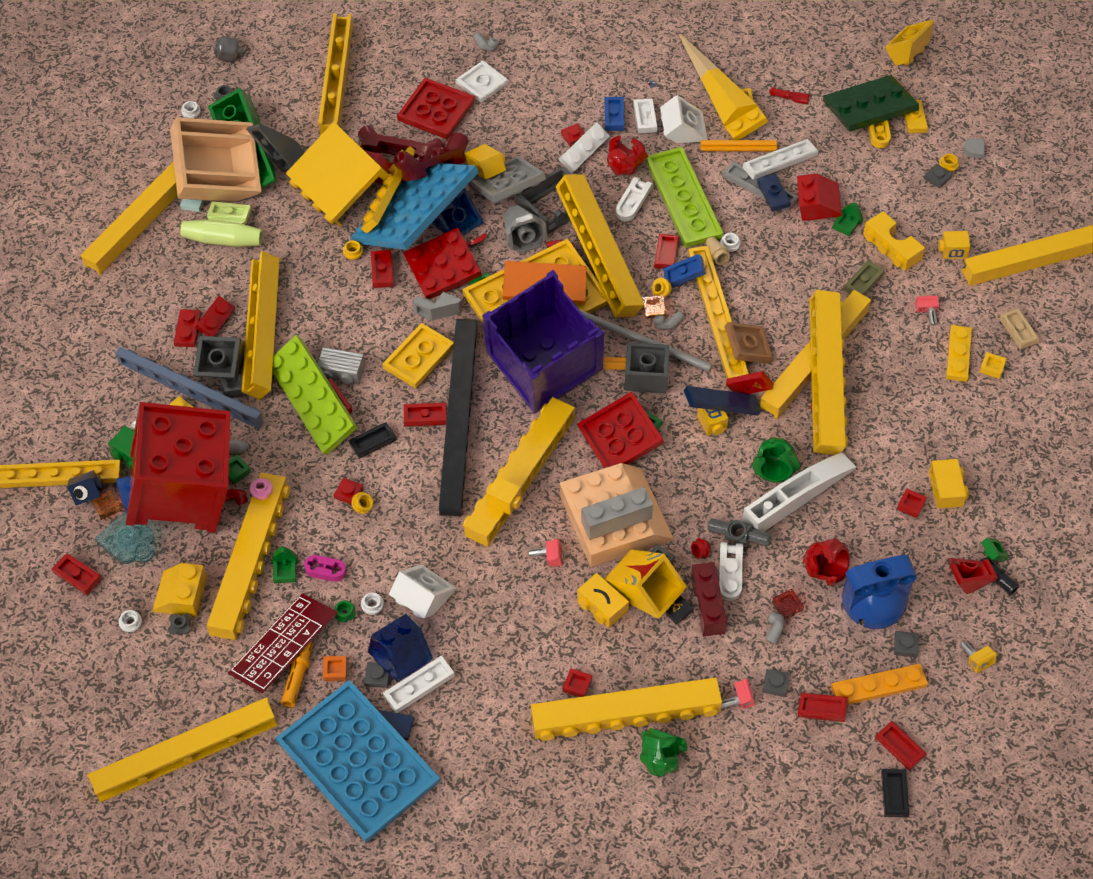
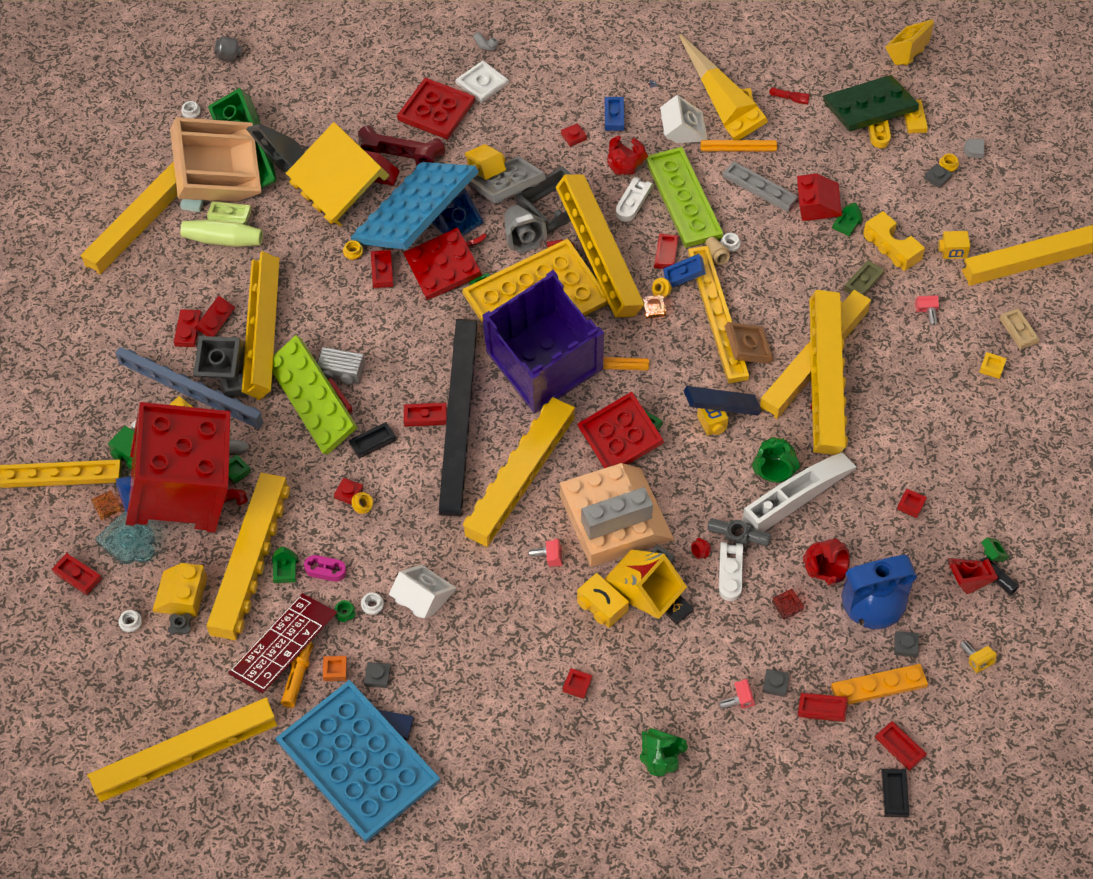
(85, 487): dark blue brick -> none
(222, 91): dark grey plate -> none
(263, 493): bright pink plate -> none
(335, 72): yellow tile -> none
(384, 195): yellow plate -> none
(400, 647): clear blue slope -> none
(414, 168): dark red plate -> none
(418, 355): yellow plate -> none
(418, 684): white plate -> none
(445, 306): light grey slope -> none
(504, 495): yellow brick -> none
(522, 275): orange tile -> none
(584, 147): white plate -> none
(626, 708): yellow brick -> none
(642, 339): light grey piece -> none
(645, 116): white plate -> none
(646, 367): dark grey slope -> none
(668, 324): light grey arm -> none
(710, 601): dark red arch -> none
(750, 383): red tile -> none
(773, 192): dark blue plate -> none
(777, 627): light grey arm -> none
(780, 159): white tile -> none
(948, 483): yellow brick -> none
(958, 353): yellow plate -> none

